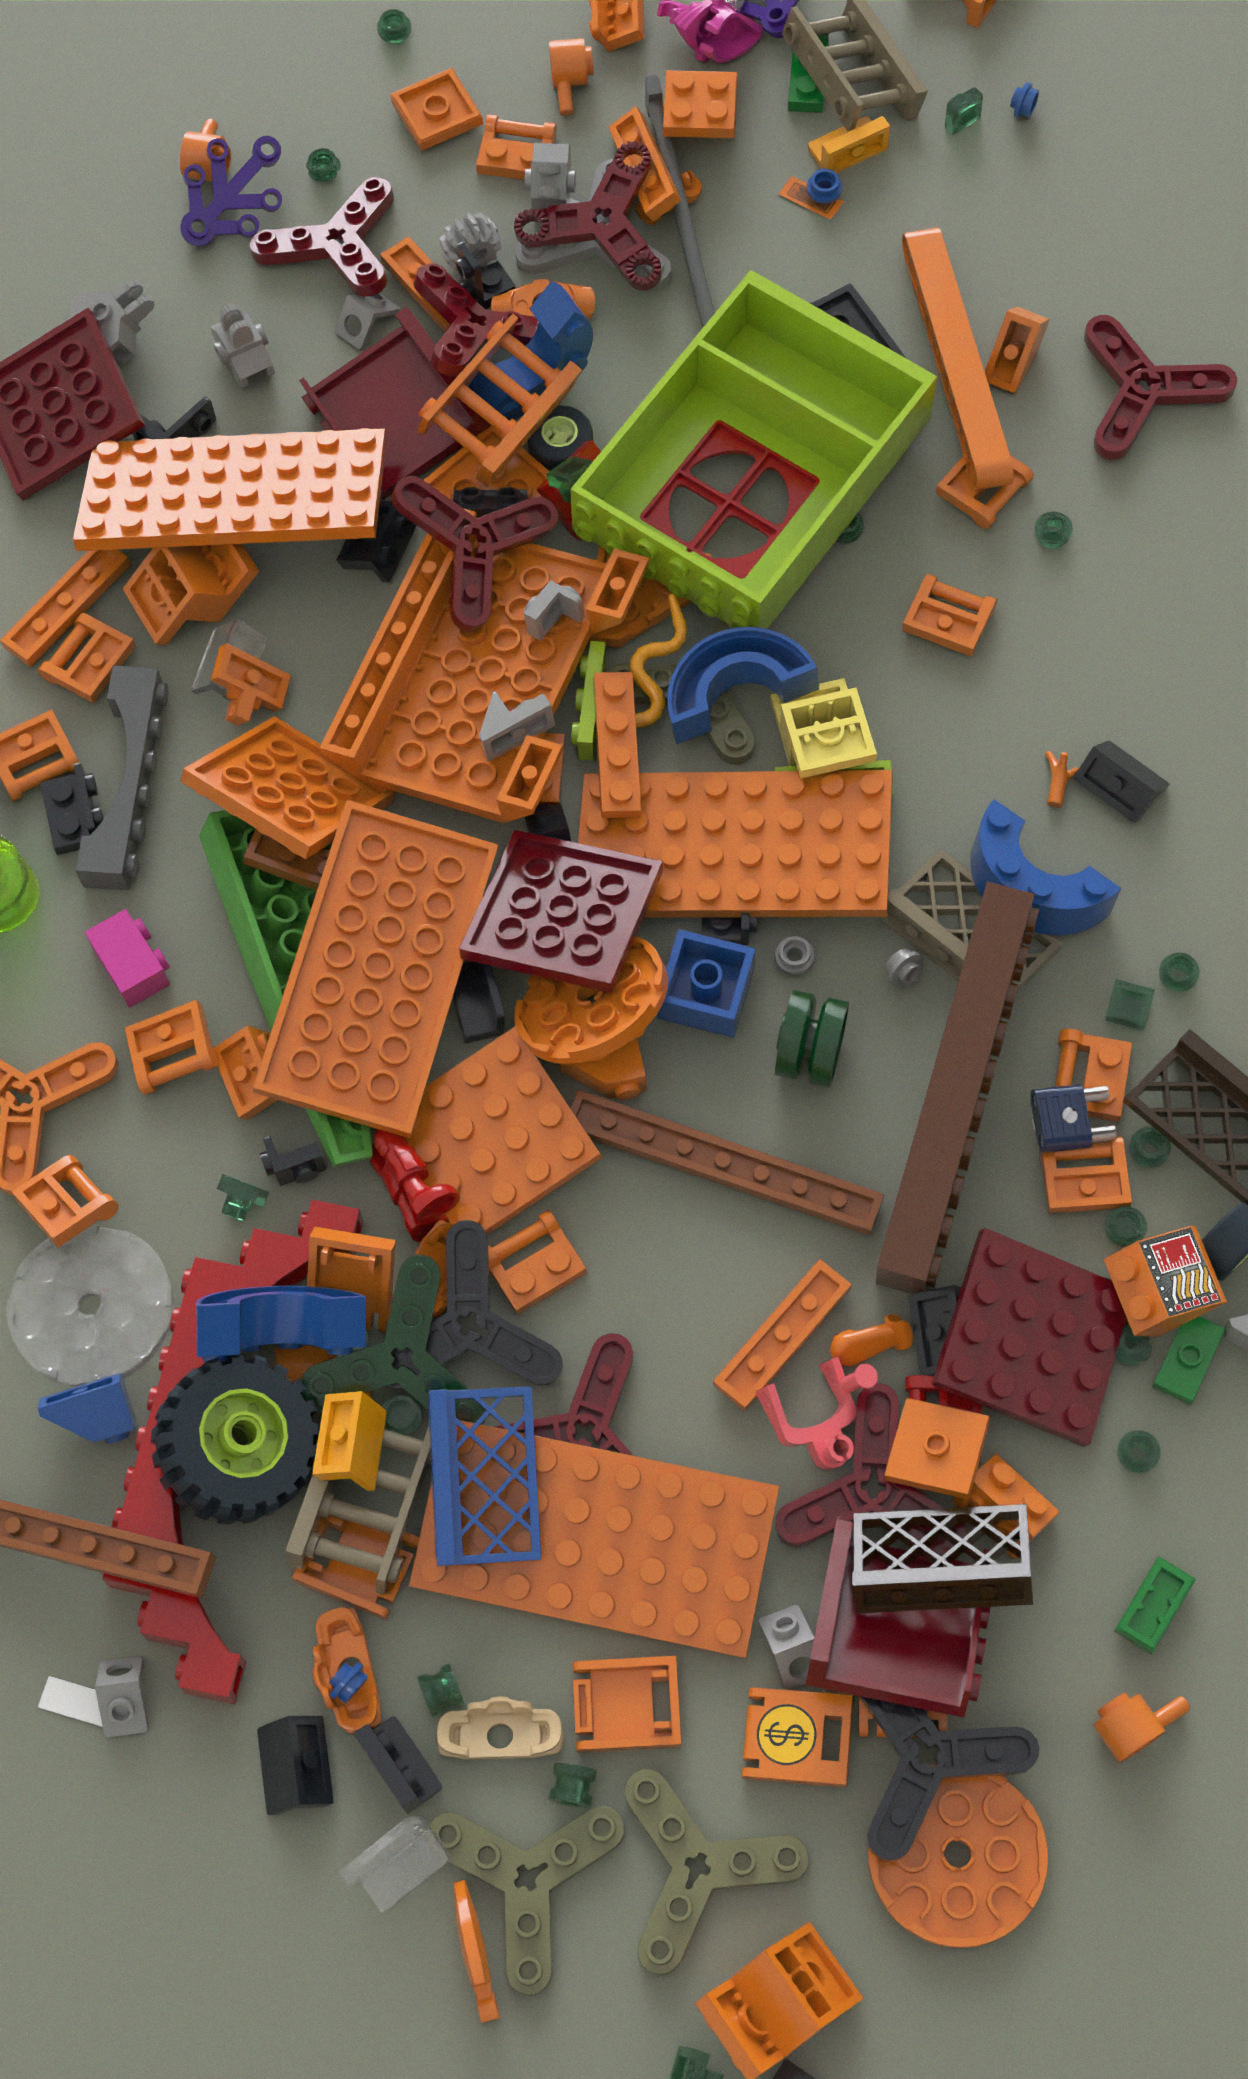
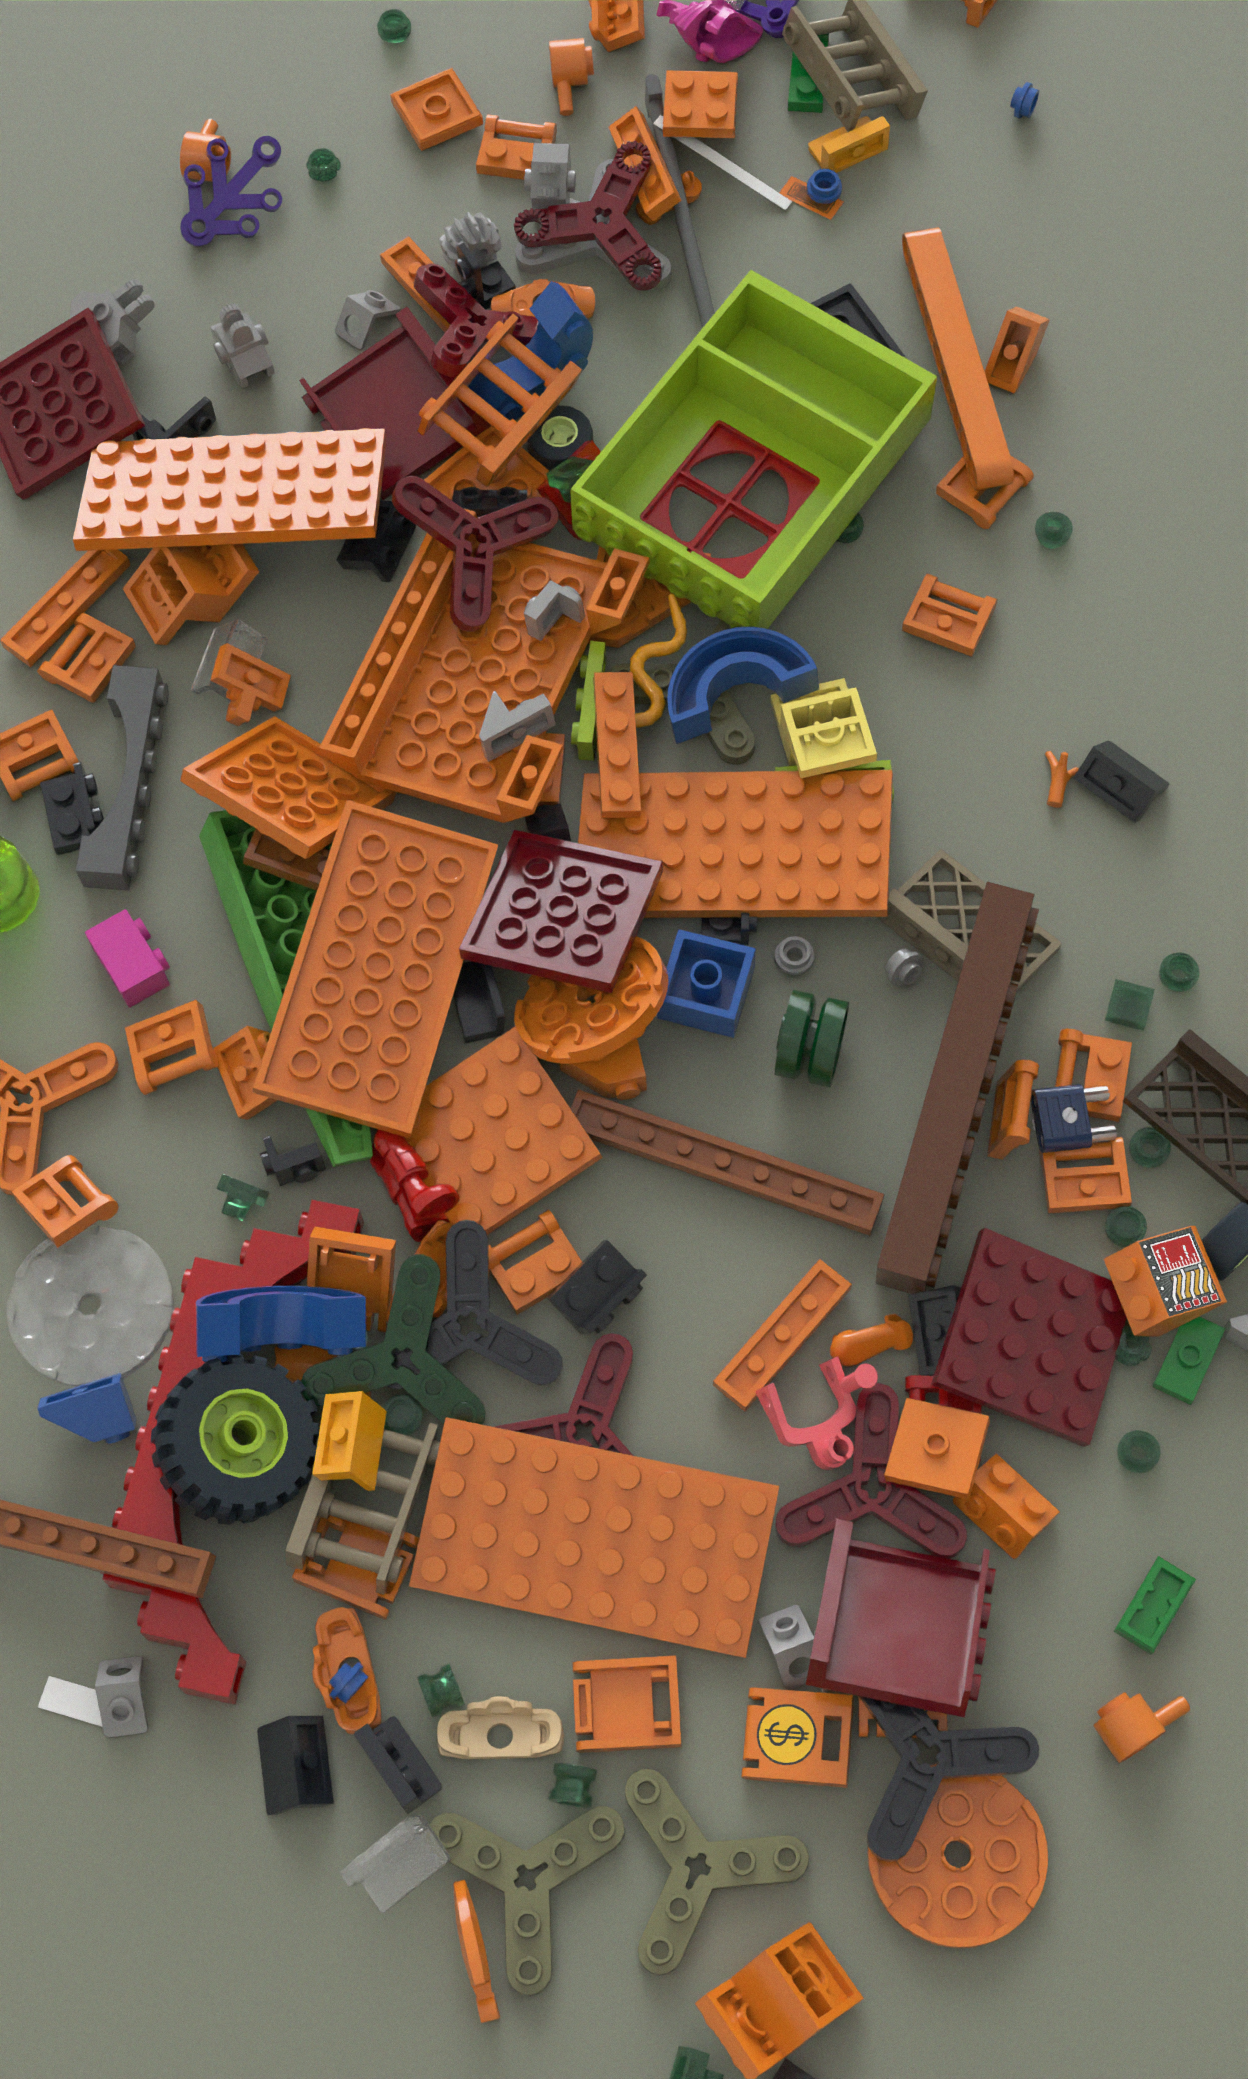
(318, 242): dark red piece -> none
(446, 1468): blue fence -> none
(597, 1289): none -> black bracket
(731, 168): none -> white sticker
(942, 1583): dark brown fence -> none
(963, 110): clear green plate -> none
(1012, 1109): none -> orange plate
(1064, 902): blue brick -> none
(1132, 404): dark red piece -> none

